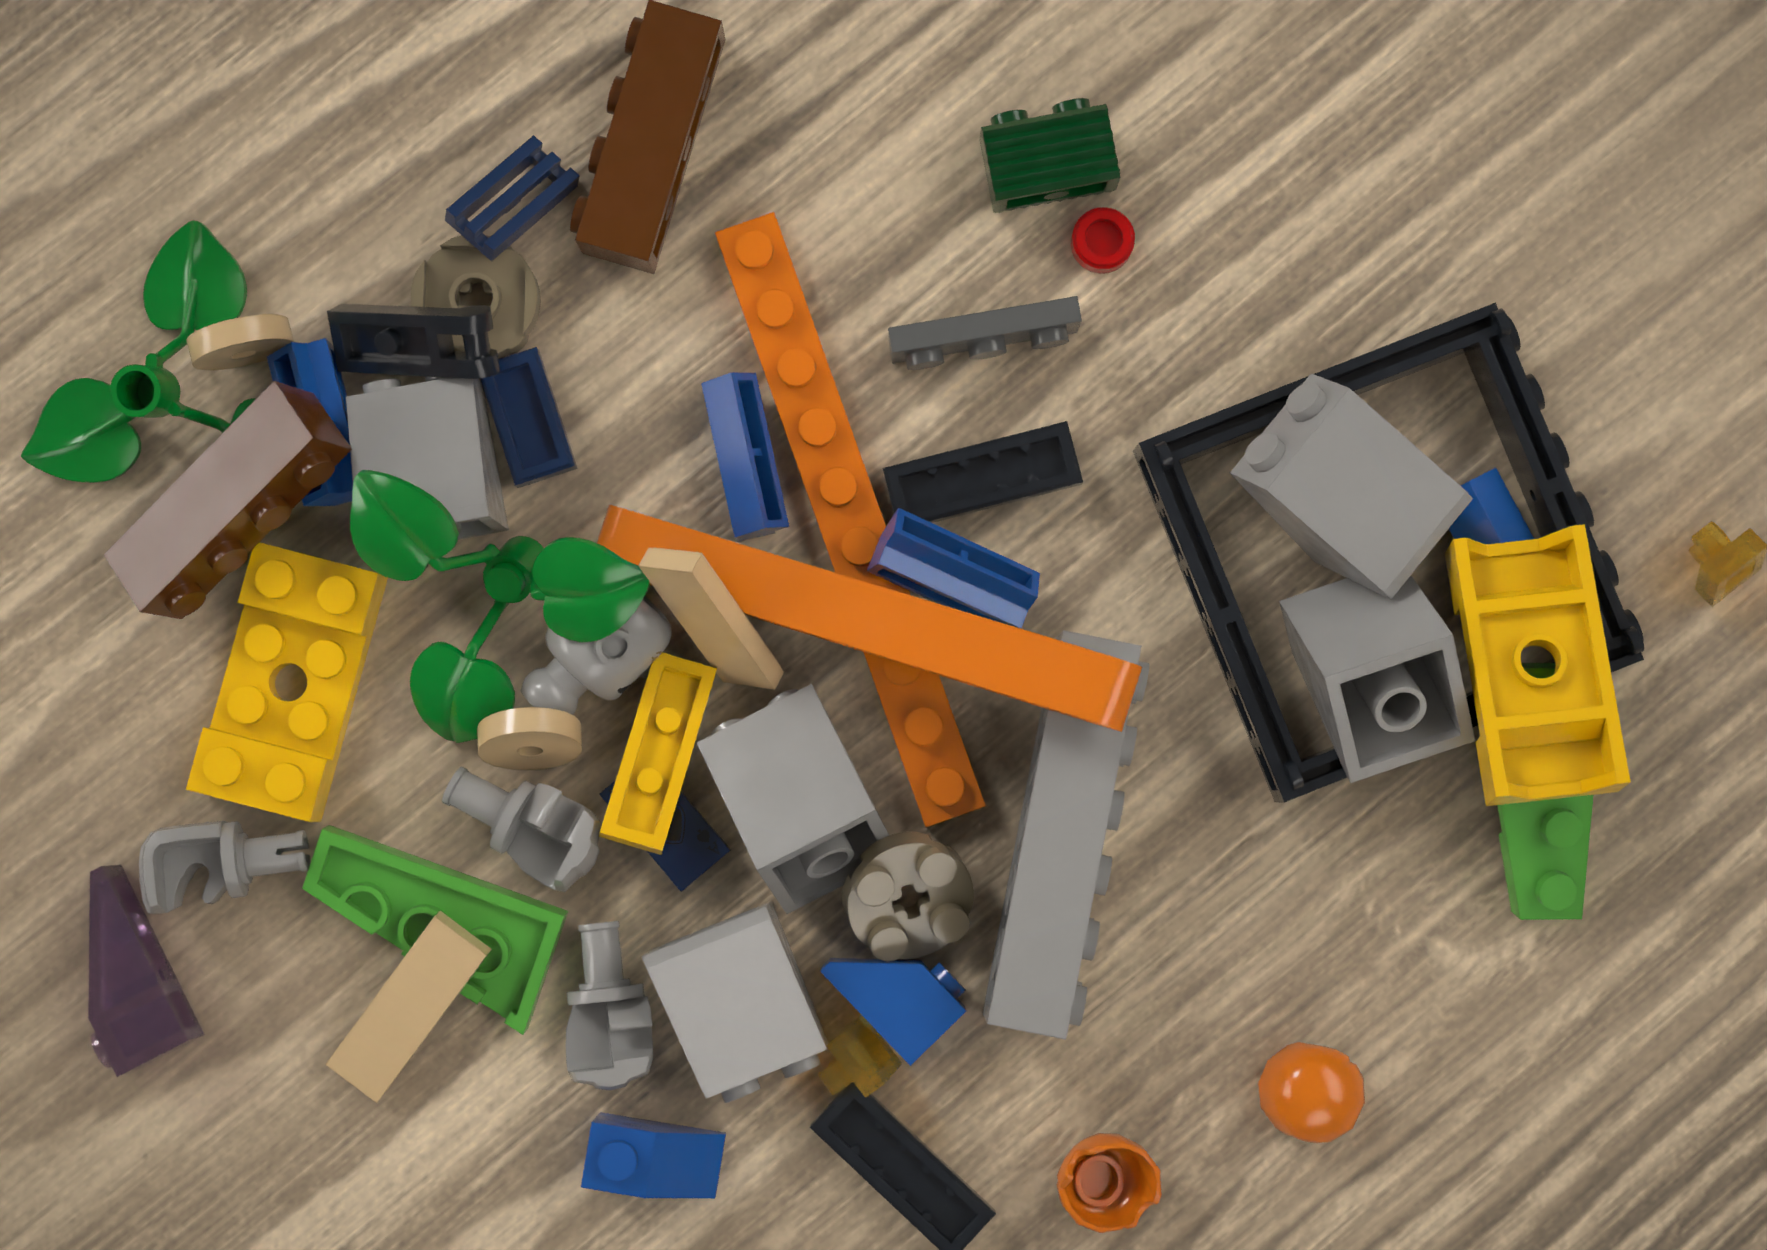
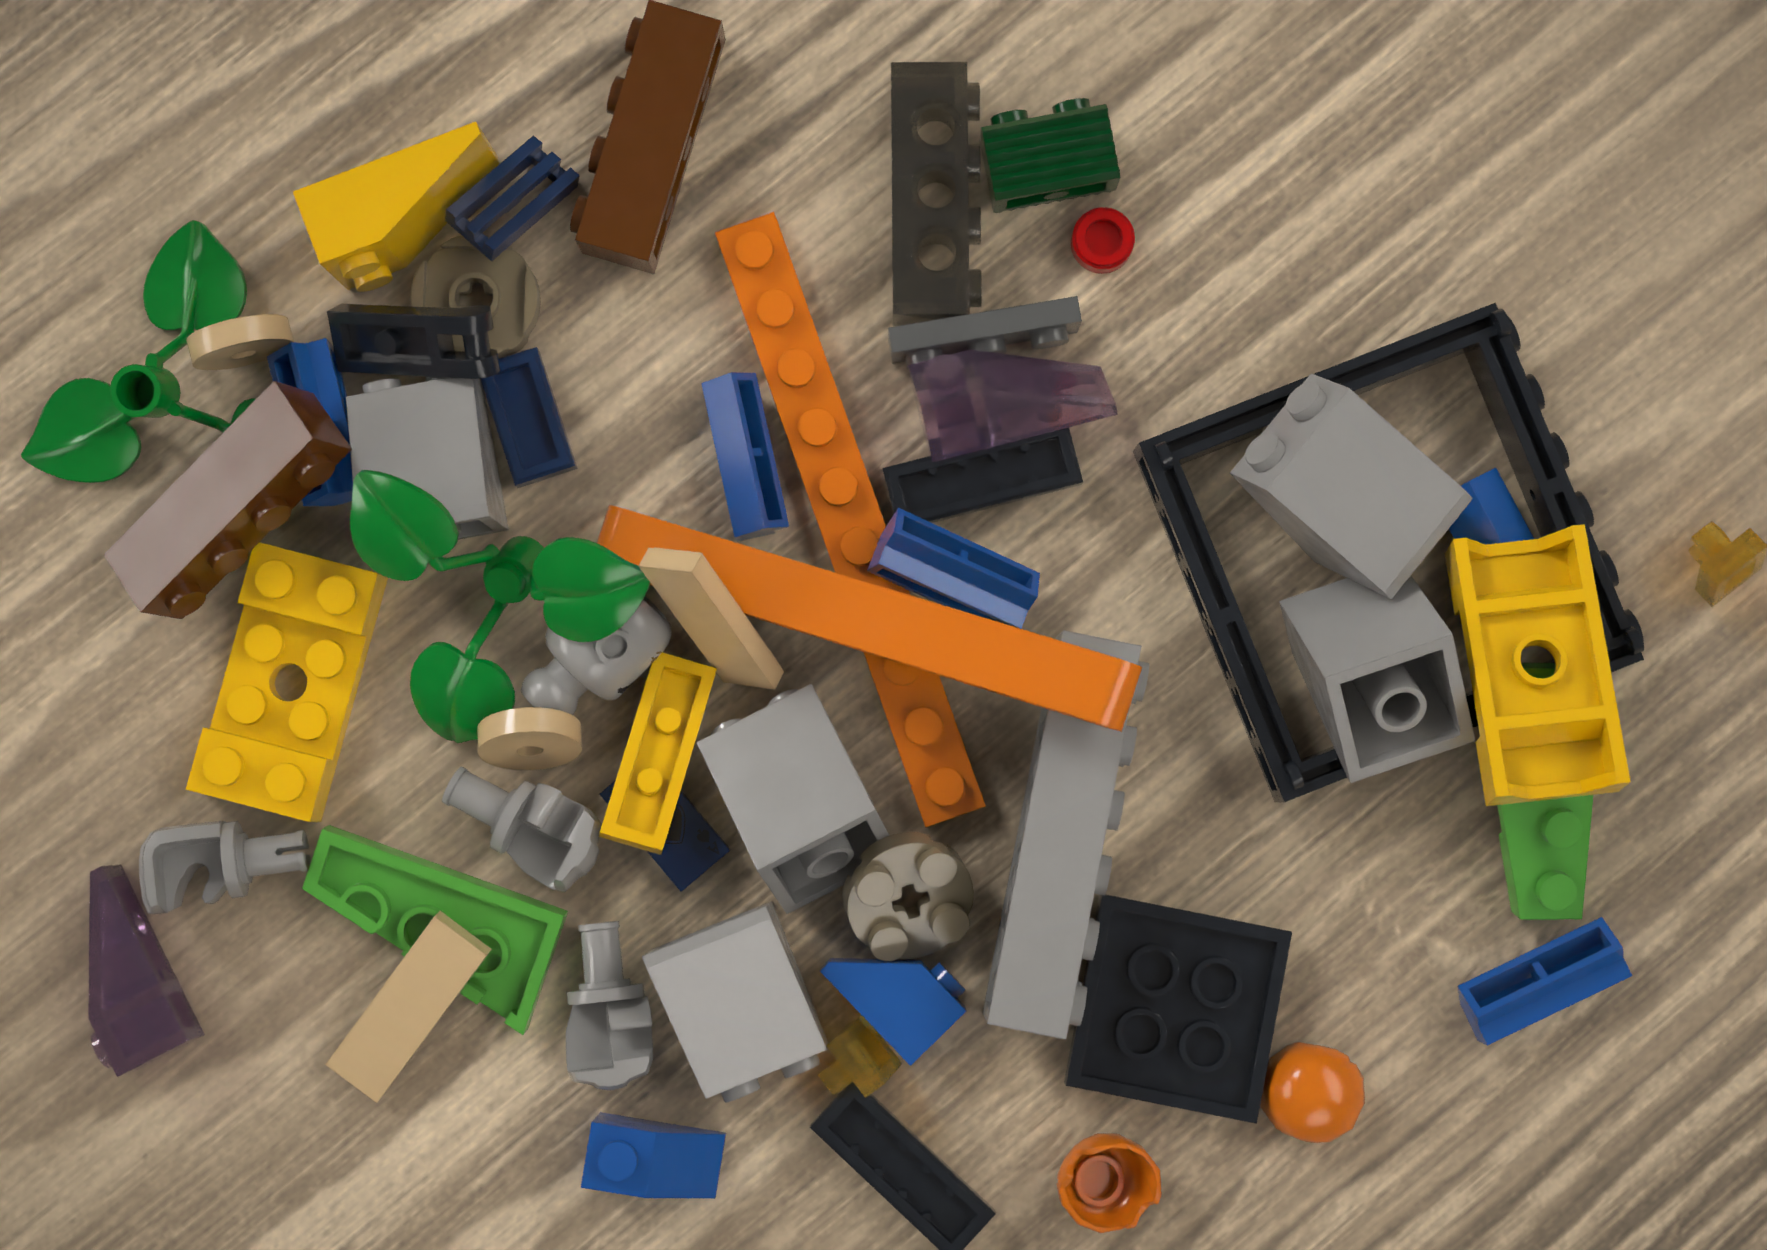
(391, 207): none -> yellow slope
(921, 95): none -> clear smoke brick
(998, 398): none -> clear purple slope
(1179, 1008): none -> black plate
(1543, 981): none -> blue piece

